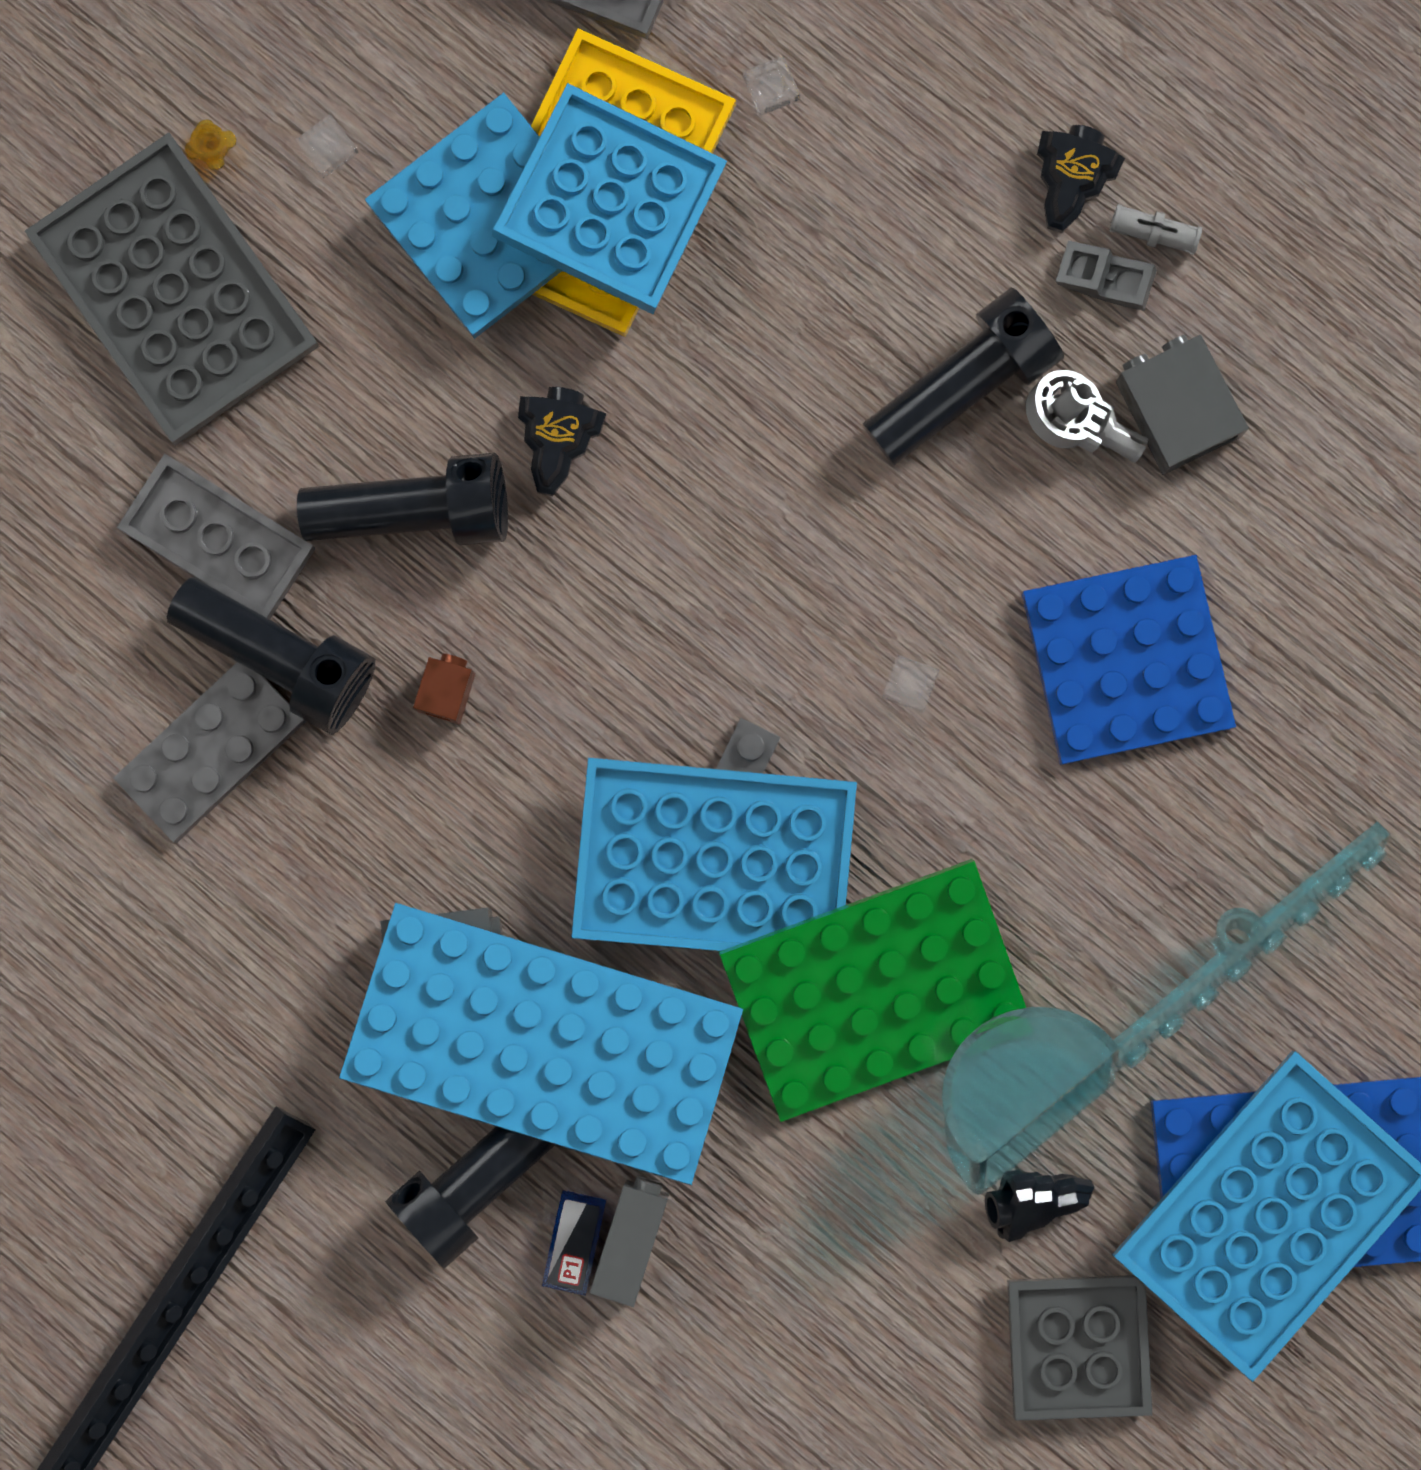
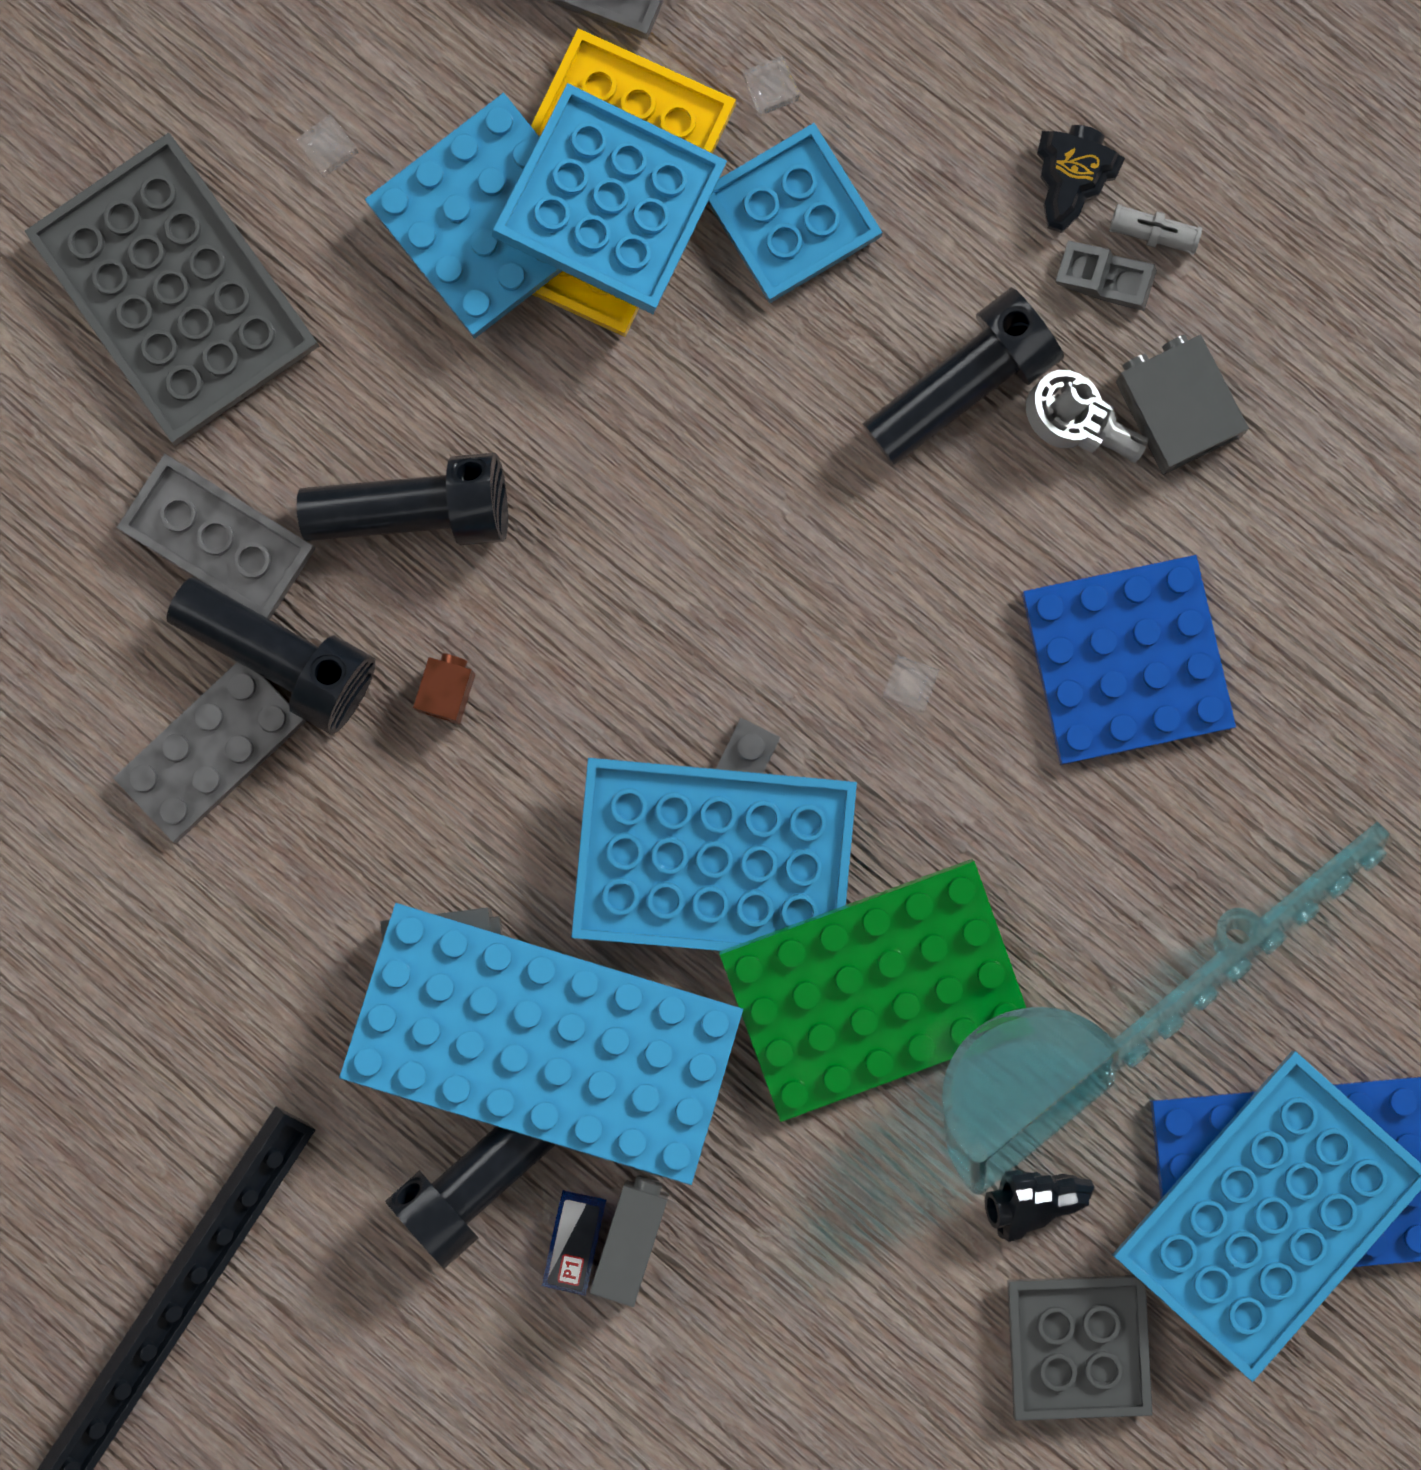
(204, 133): clear yellow plate -> none
(557, 433): black rock -> none
(792, 213): none -> dark azure plate

